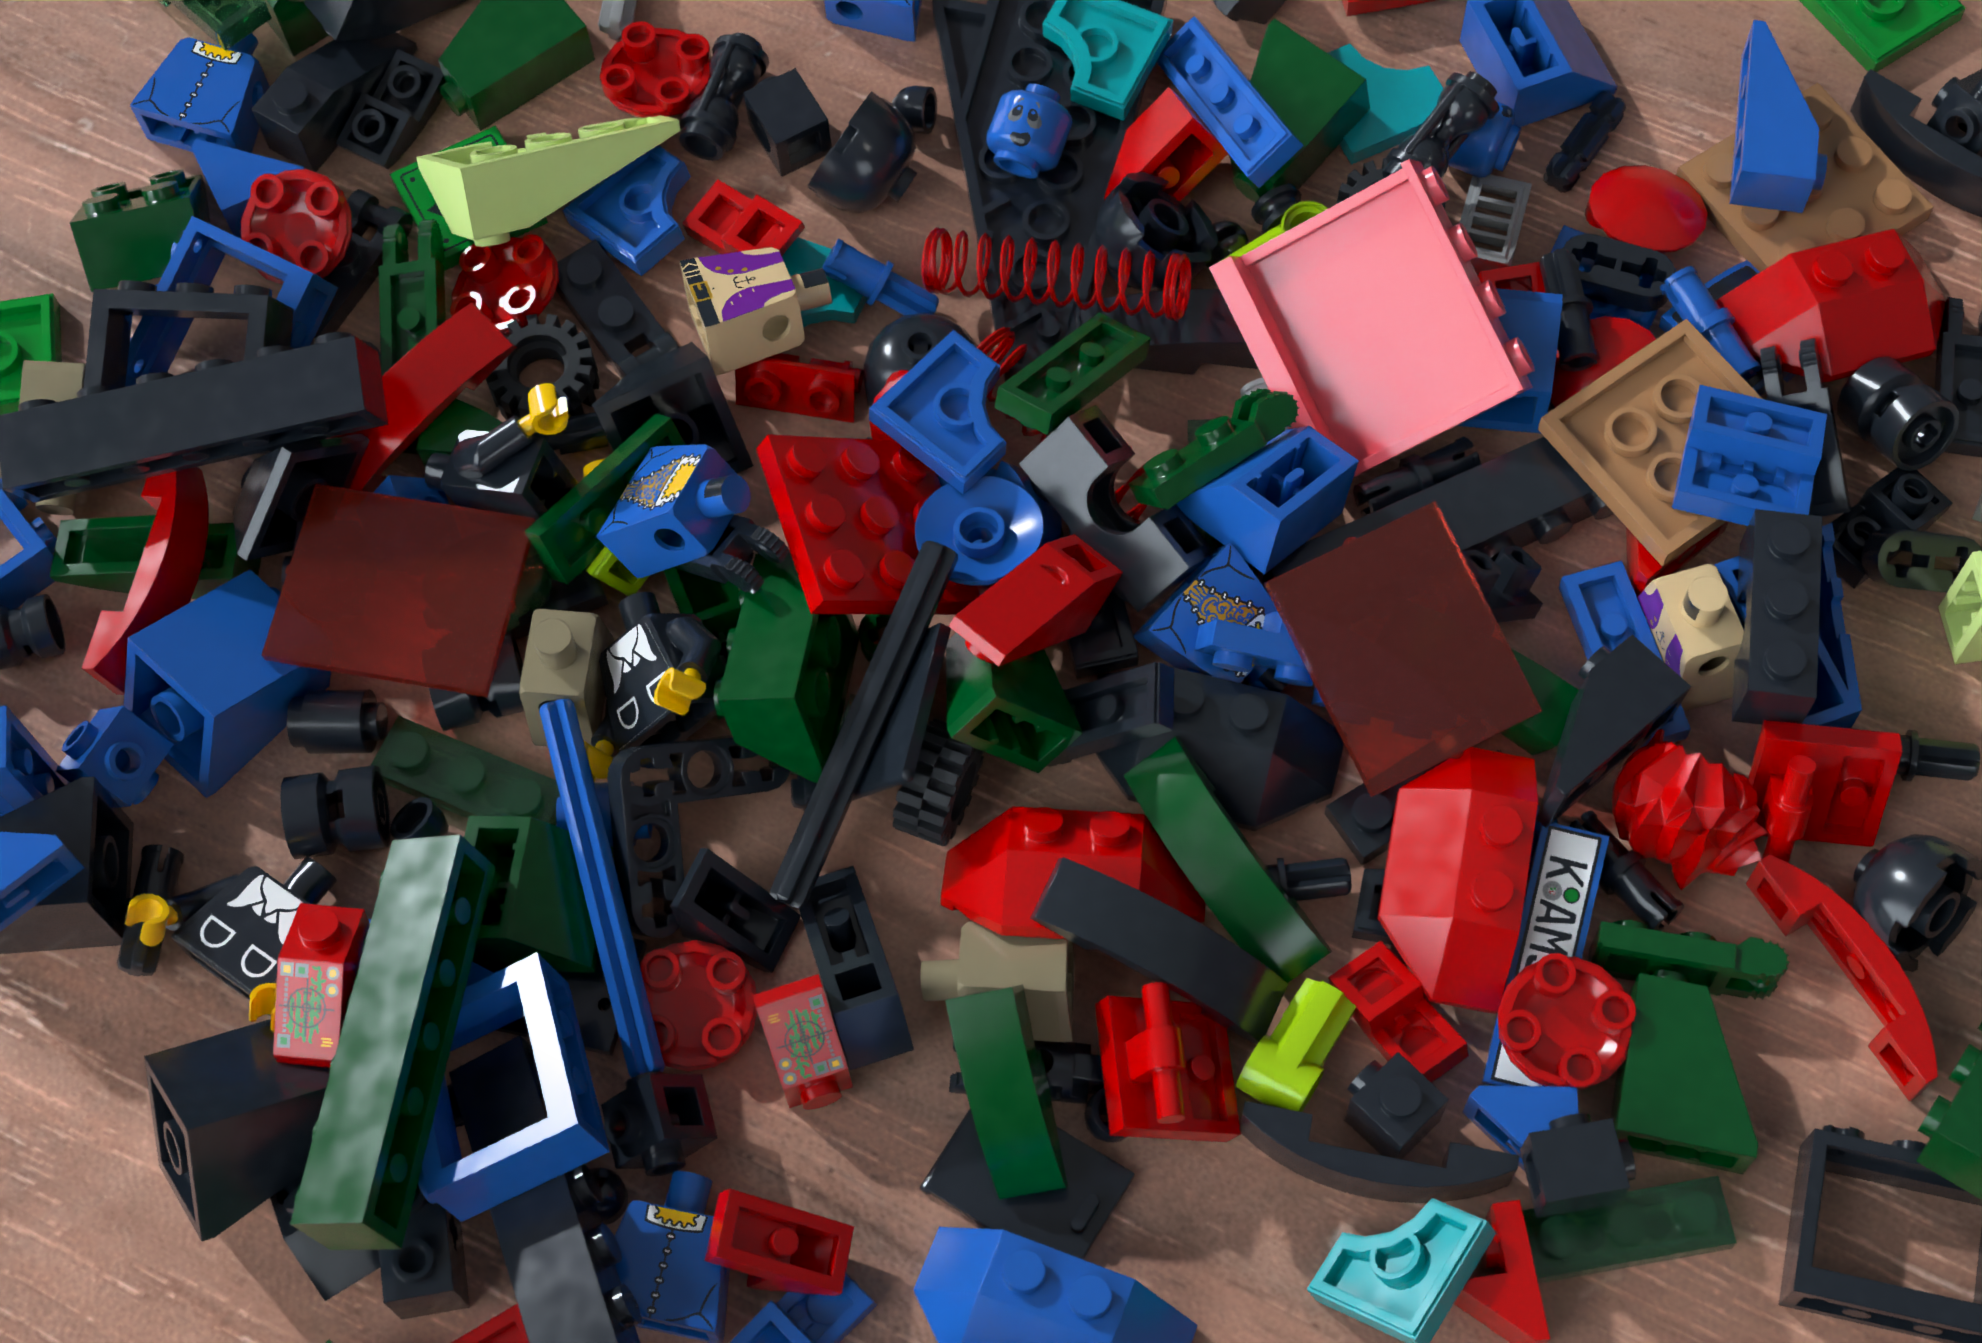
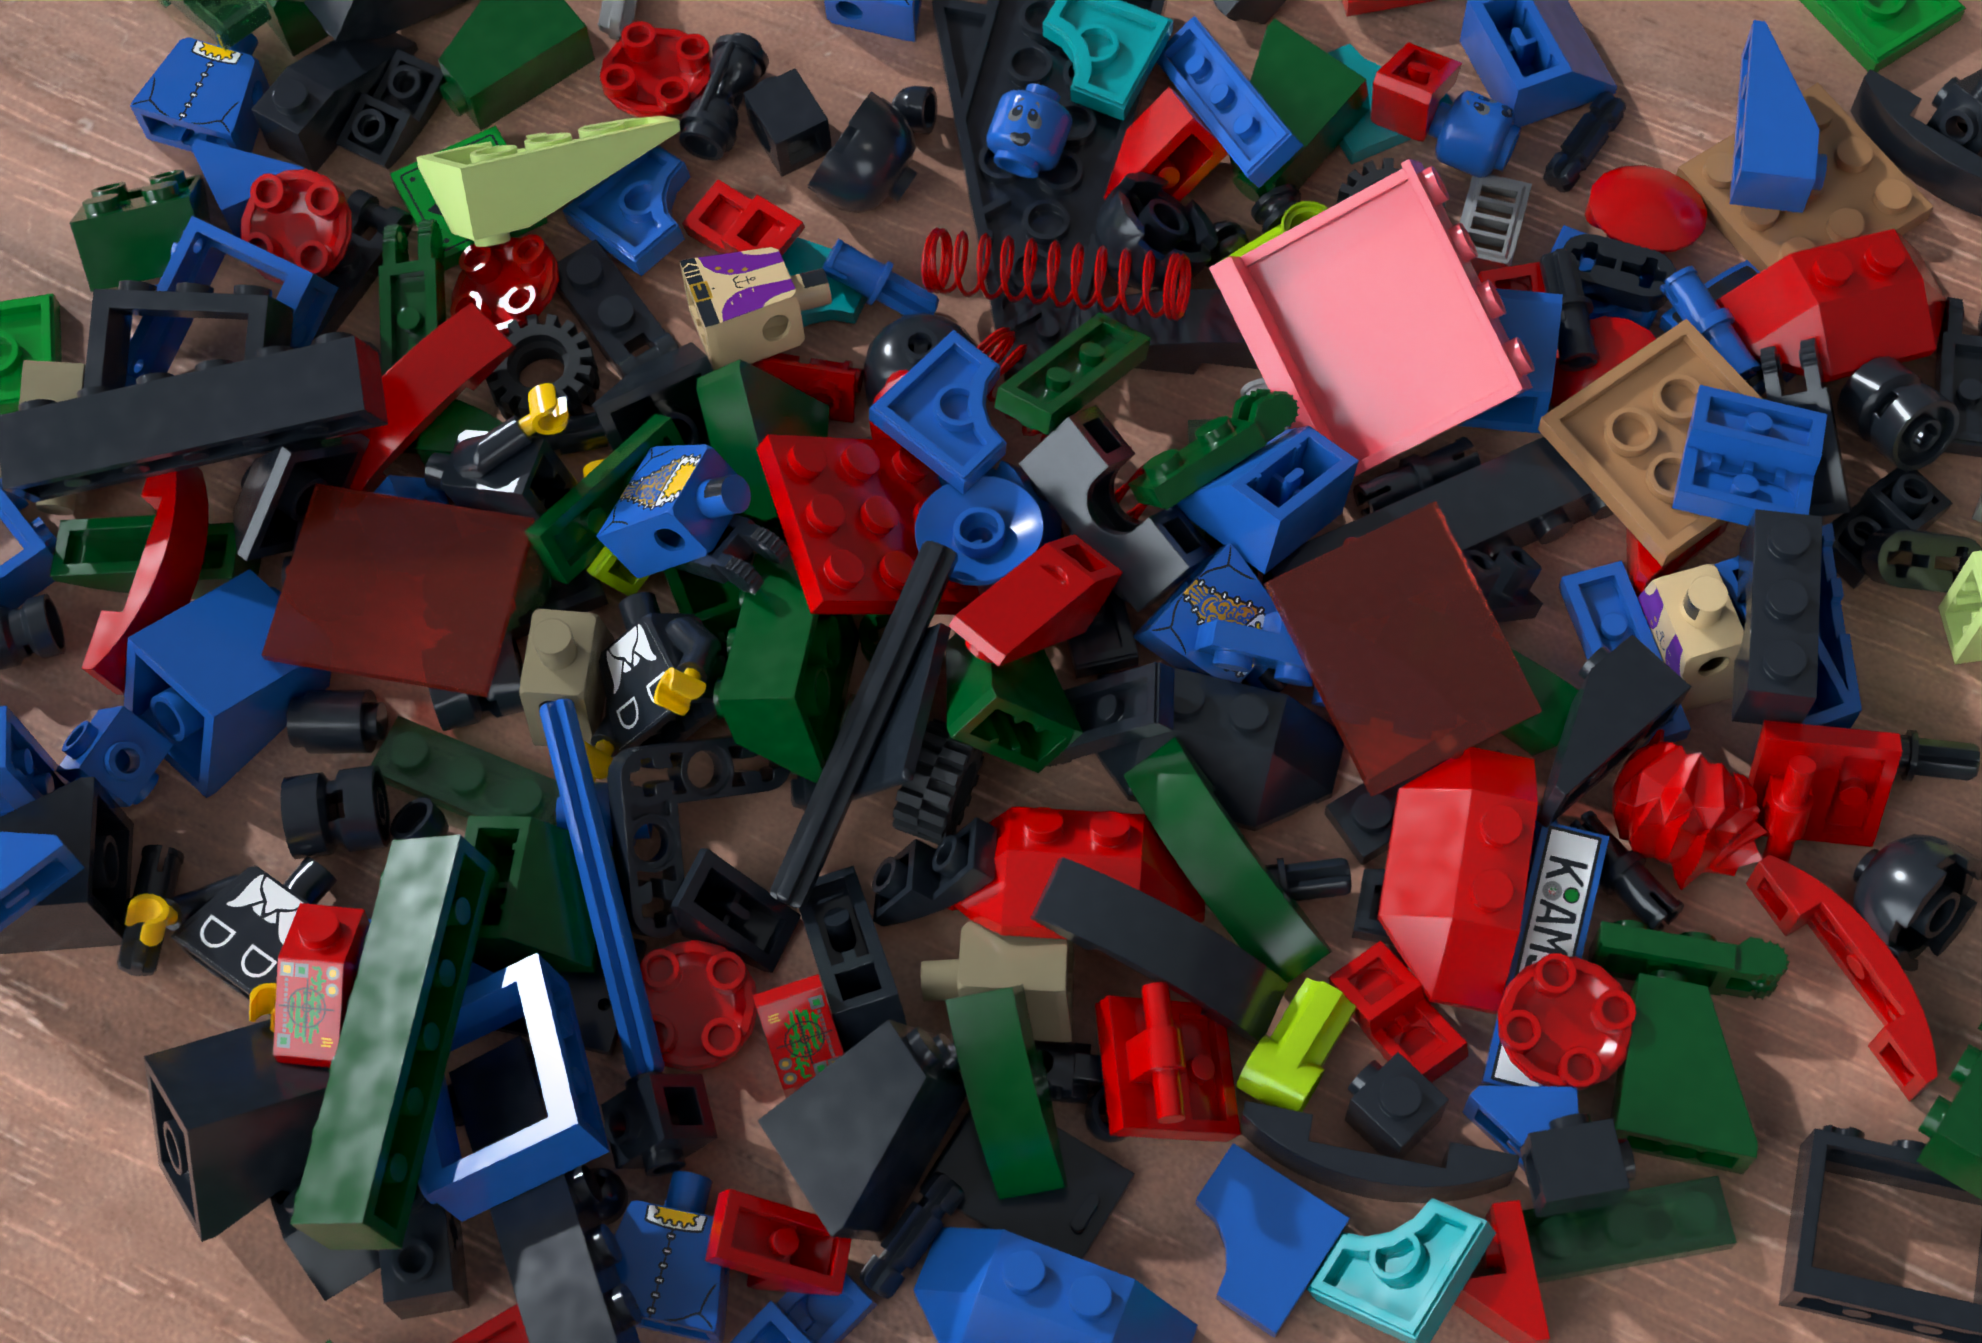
(740, 411): none -> dark green slope
(869, 1127): none -> black slope
(912, 1235): none -> black axle
(931, 879): none -> black slope
(1270, 1235): none -> blue tile
(1410, 90): none -> red slope
(1460, 110): black piece -> none

